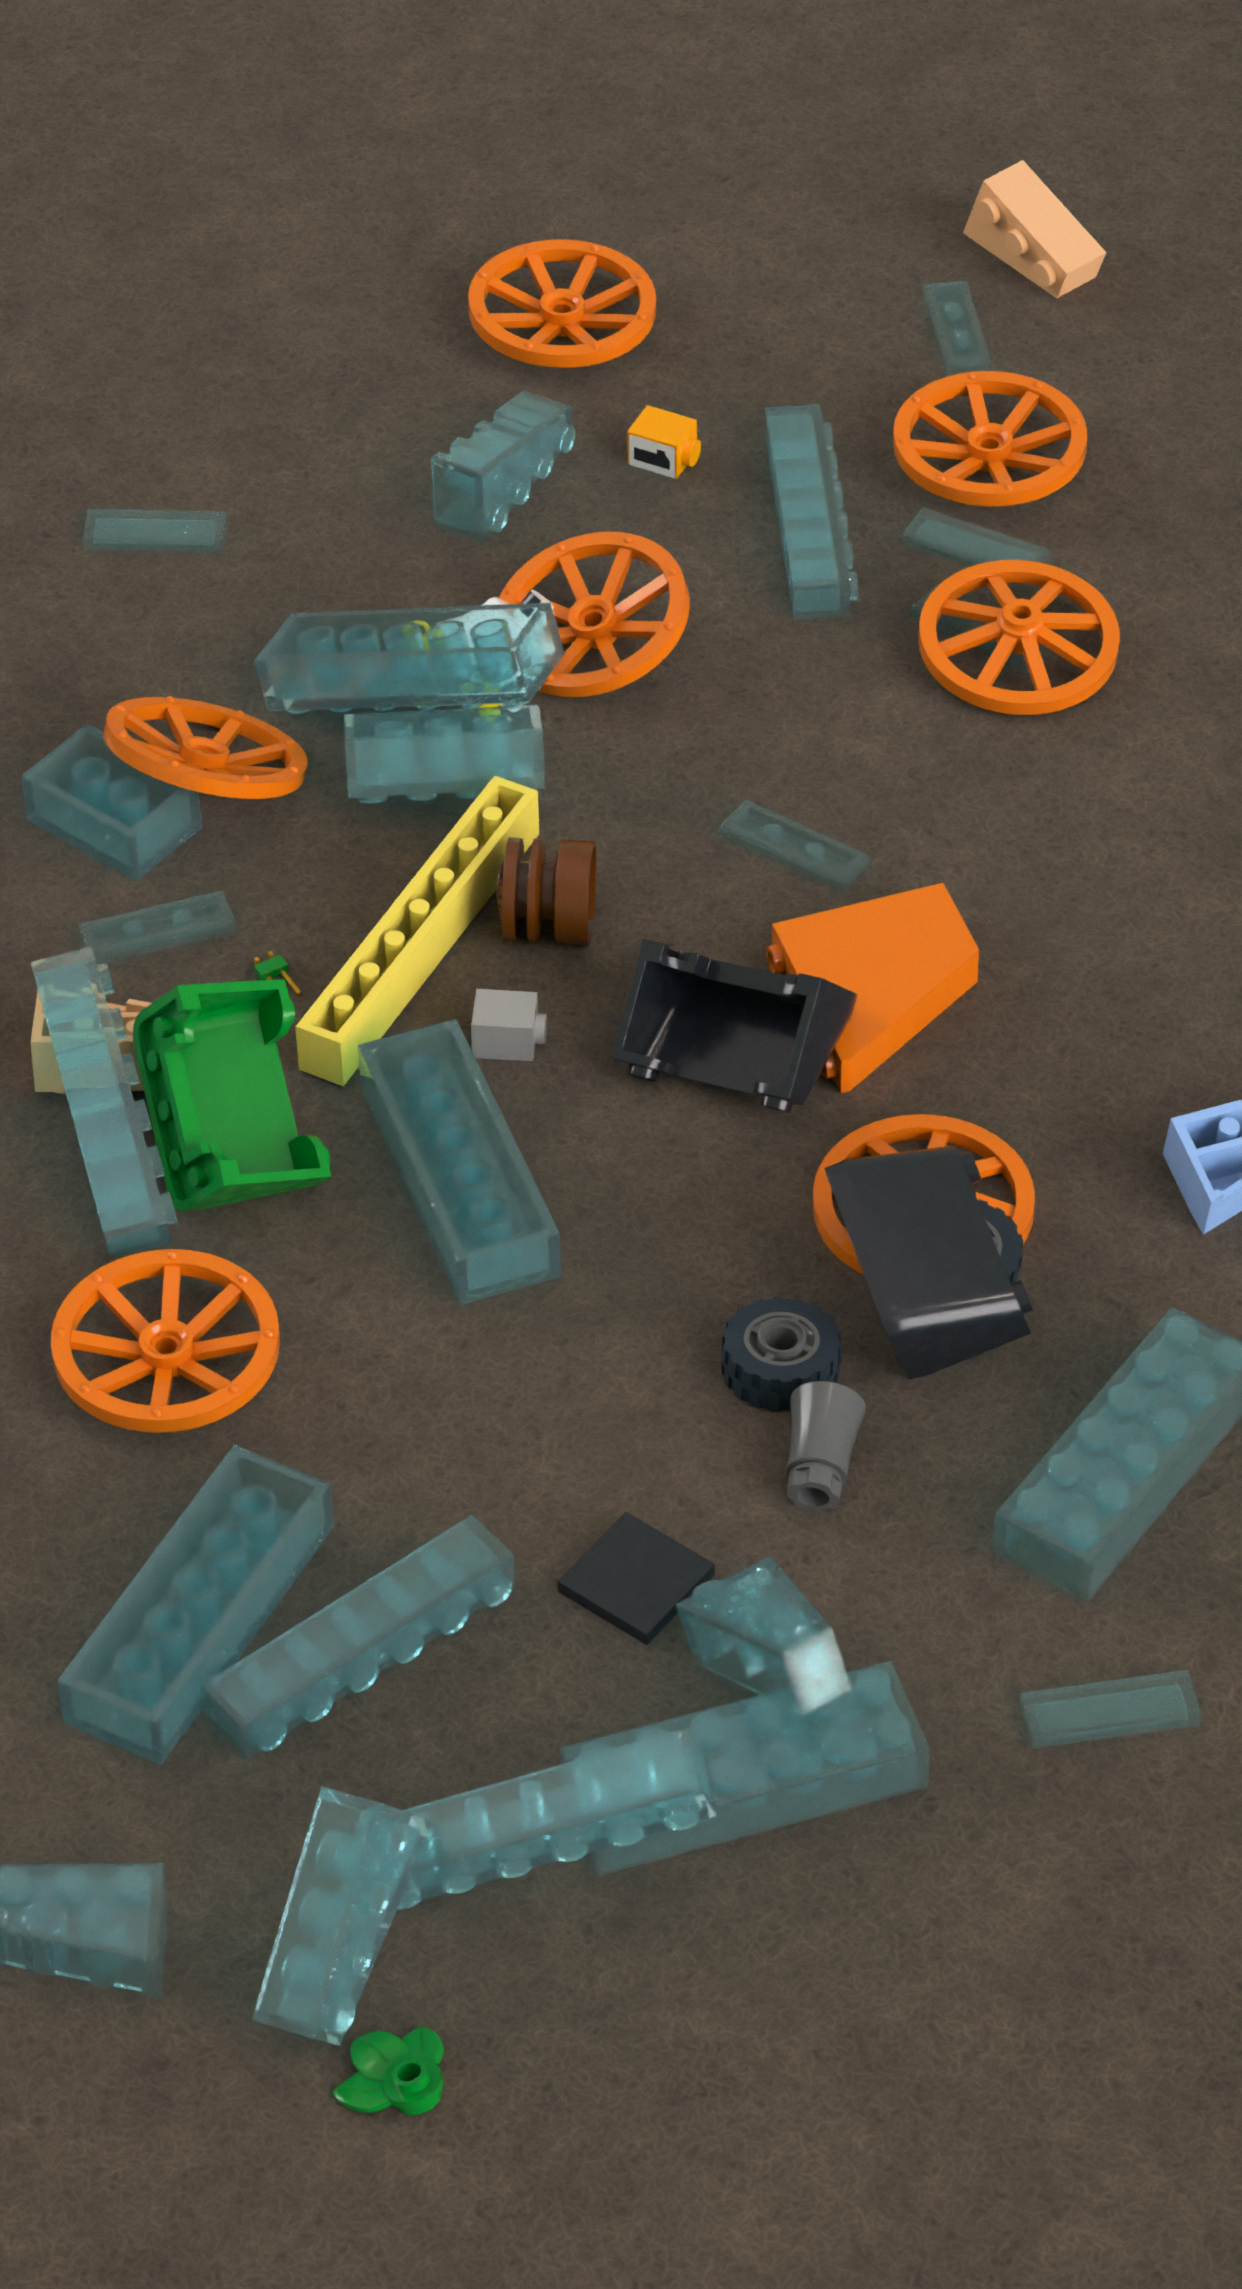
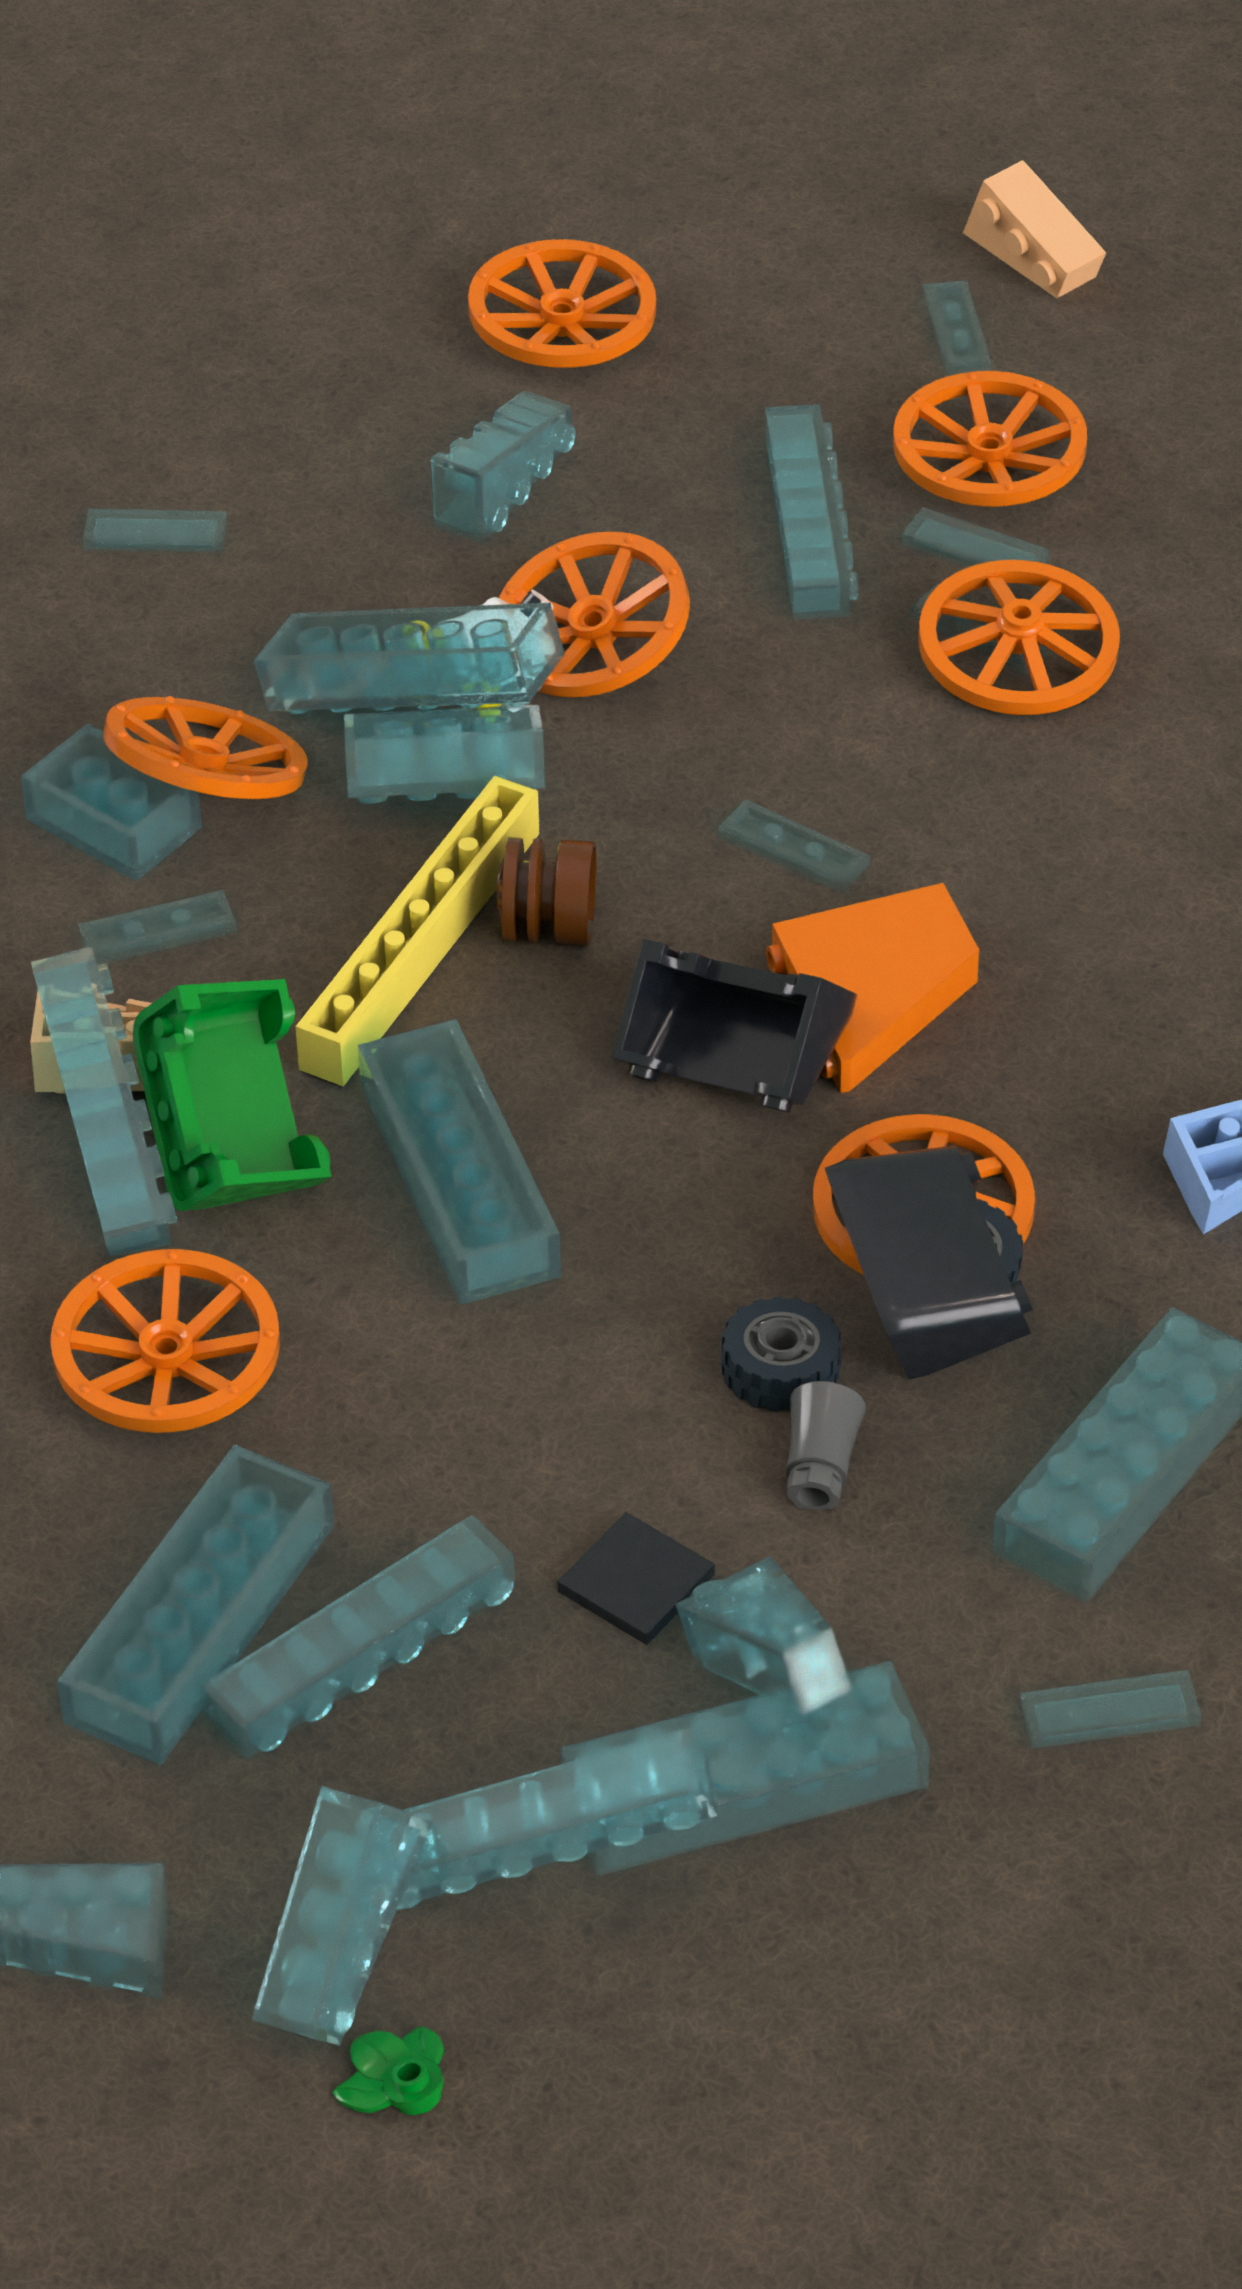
(272, 968): green piece -> none
(507, 1025): light grey brick -> none
(663, 442): light orange brick -> none

